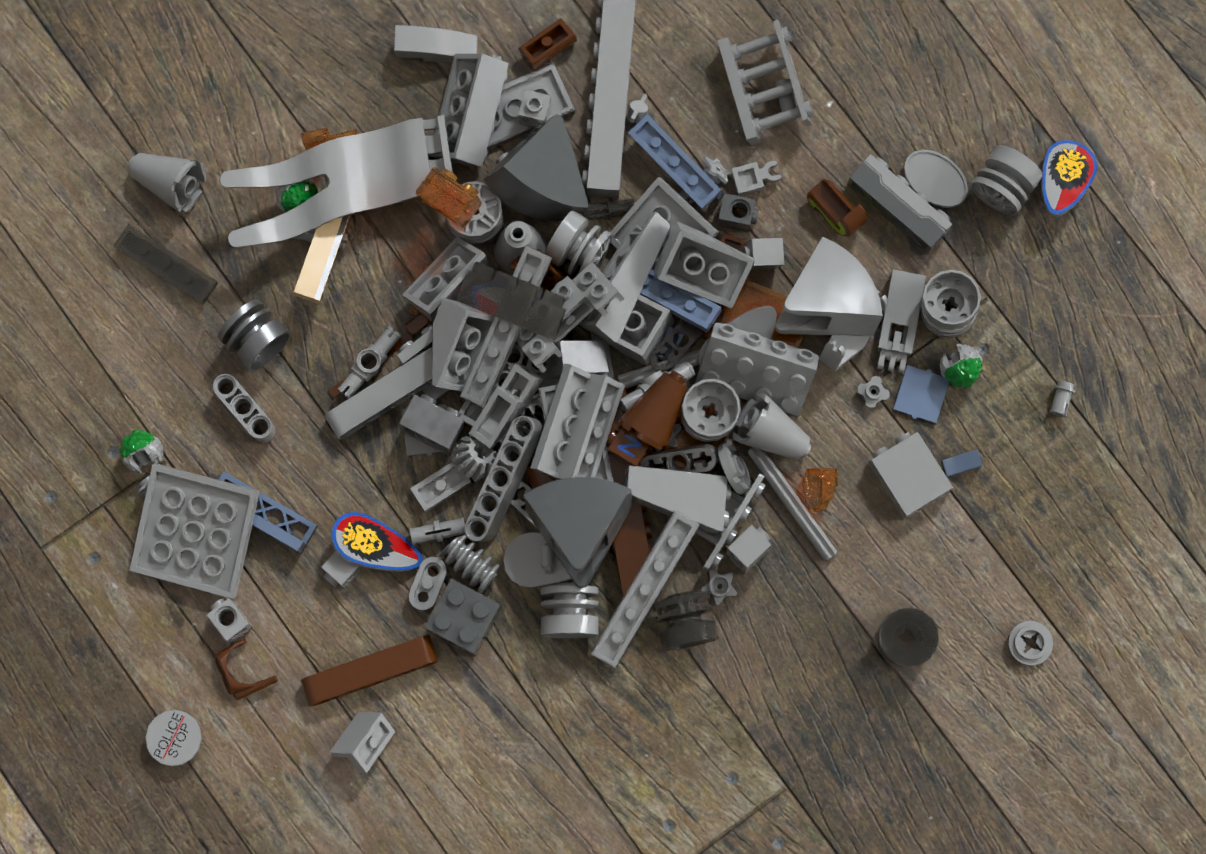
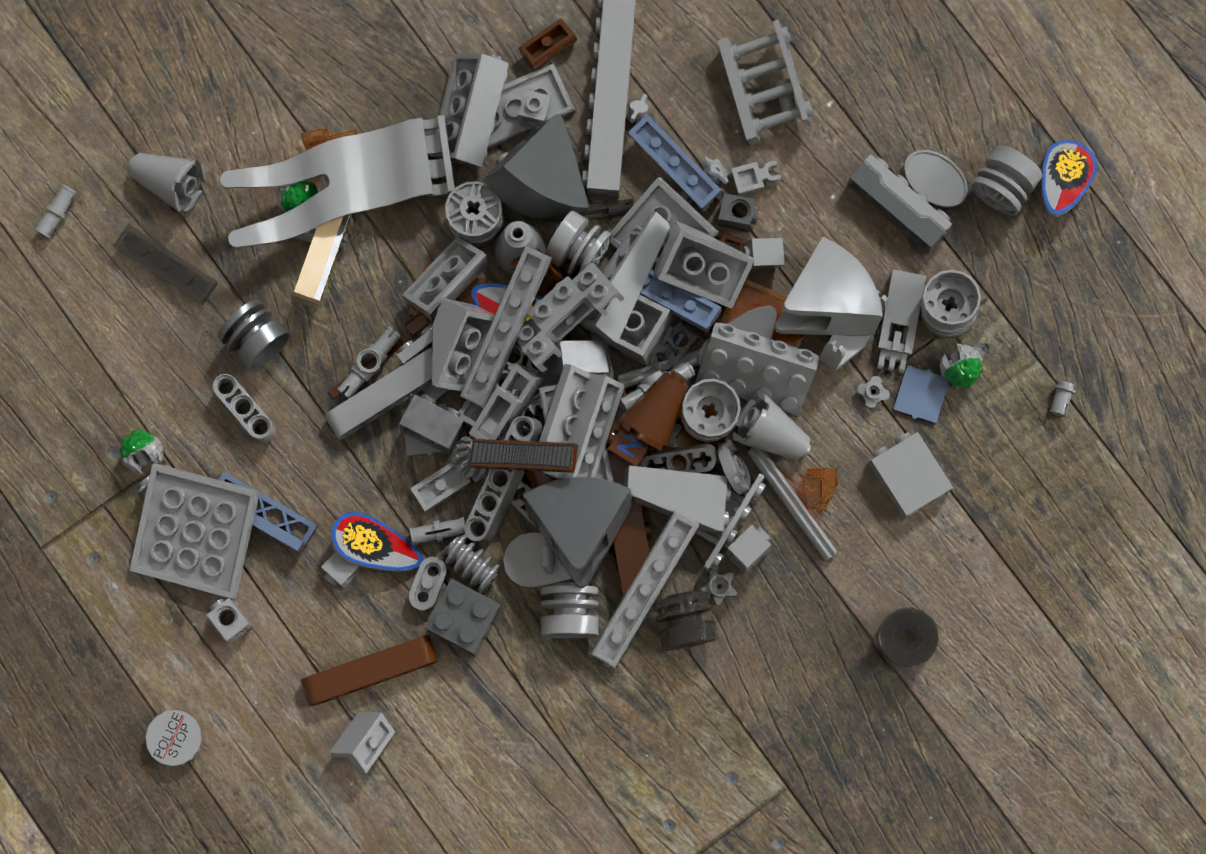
(55, 211): none -> light grey pin
(232, 686): reddish brown helmet -> none
(432, 43): light grey slope -> none
(449, 197): clear orange brick -> none
(510, 304): clear smoke windscreen -> none
(523, 455): none -> tile
(836, 208): reddish brown animal -> none
(962, 463): sand blue piece -> none
(1043, 642): light grey gear -> none

